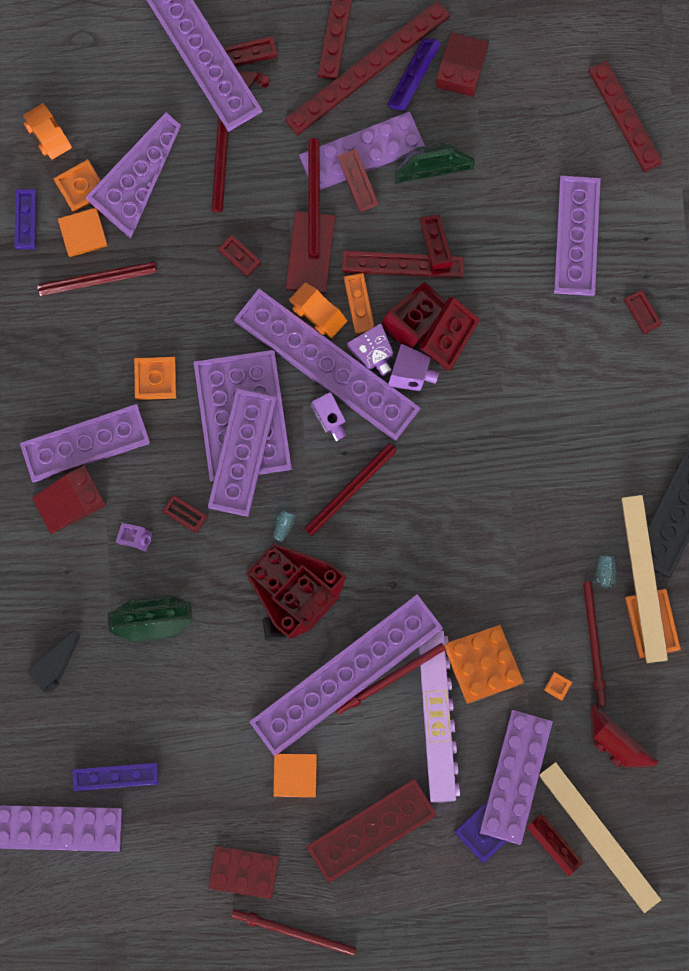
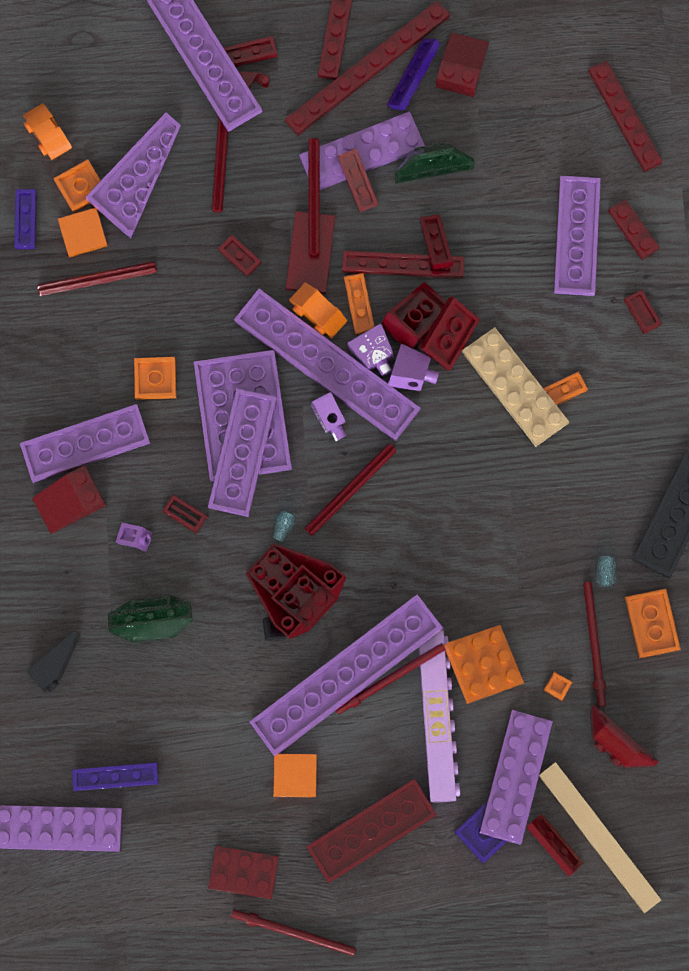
(515, 387): none -> tan plate
(566, 388): none -> orange tile
(633, 229): none -> dark red plate
(644, 579): tan tile -> none

